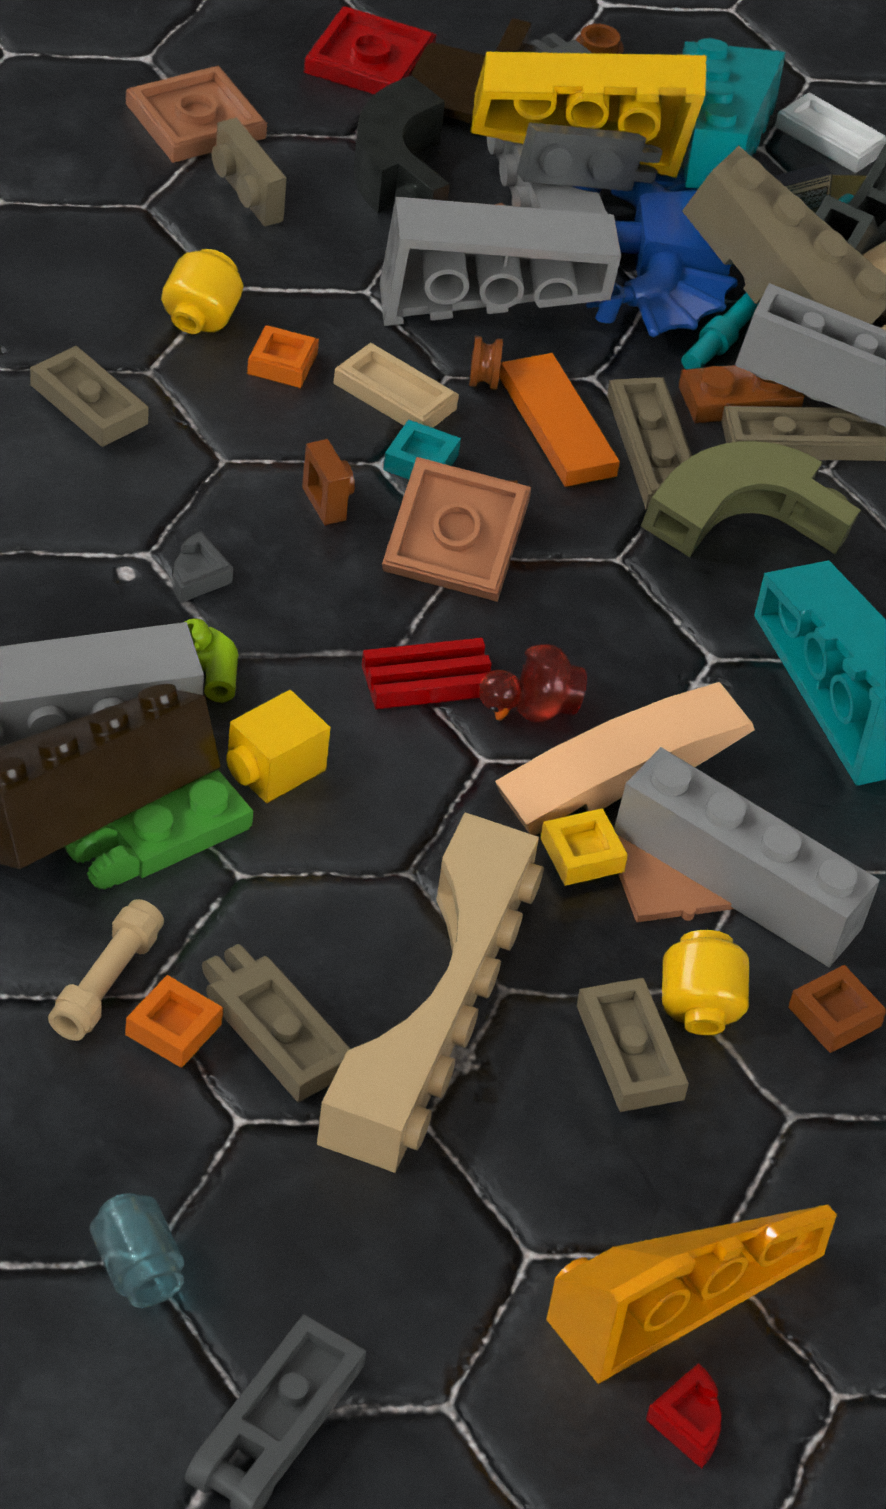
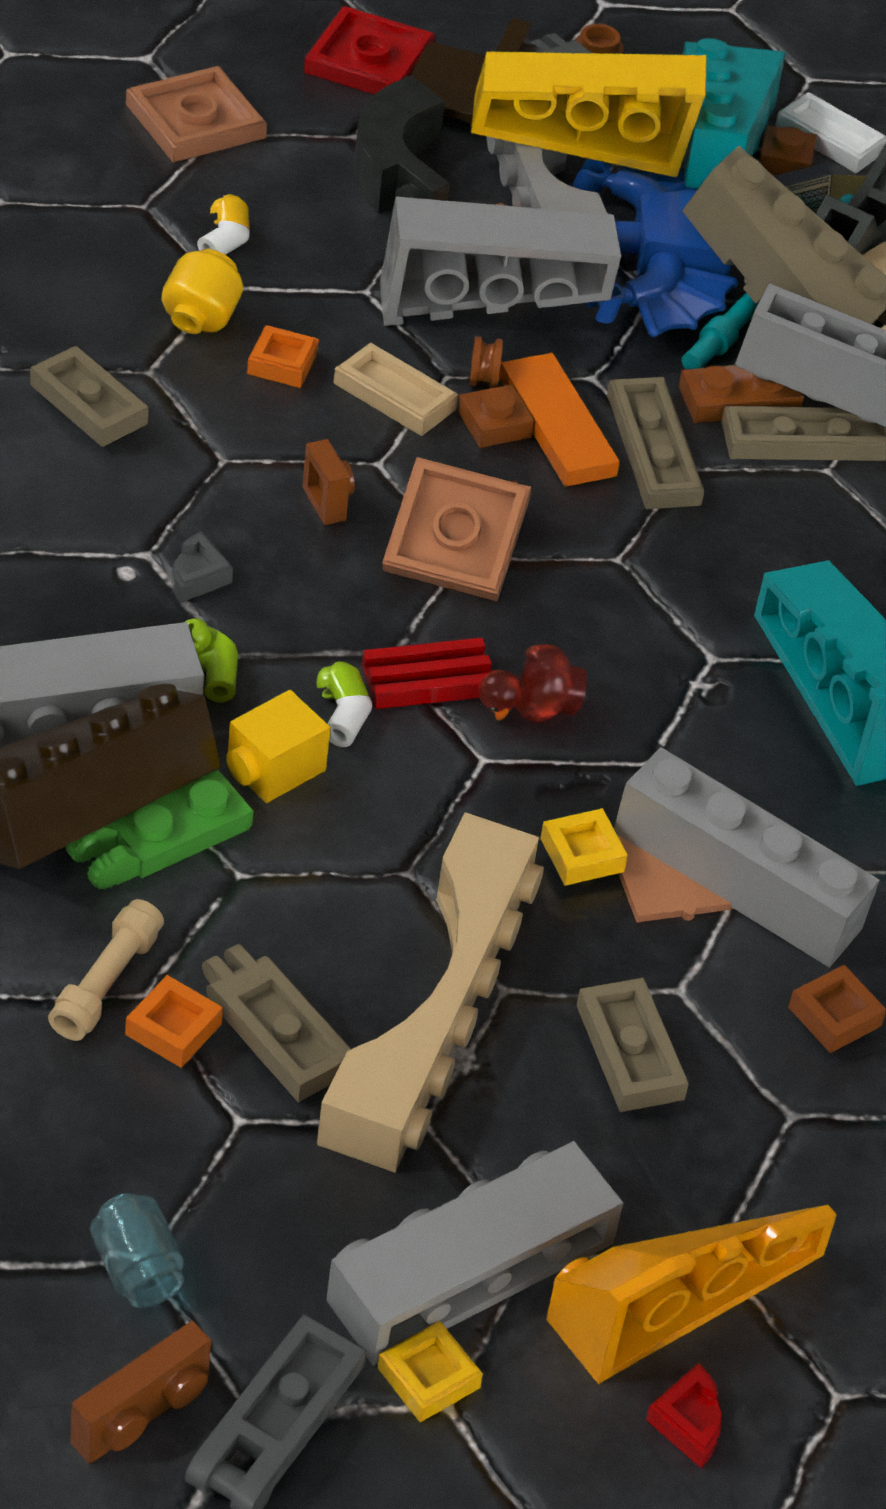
(125, 1402): none -> dark orange plate
(232, 225): none -> arm
(249, 171): dark tan plate -> none
(352, 698): none -> arm
(421, 442): teal tile -> none
(429, 1371): none -> yellow tile
(473, 1249): none -> light grey brick
(495, 416): none -> dark orange plate
(586, 157): dark grey hinge -> none
(599, 762): light nougat slope -> none
(705, 981): yellow head -> none
(747, 480): olive arch -> none
(786, 149): none -> dark orange plate

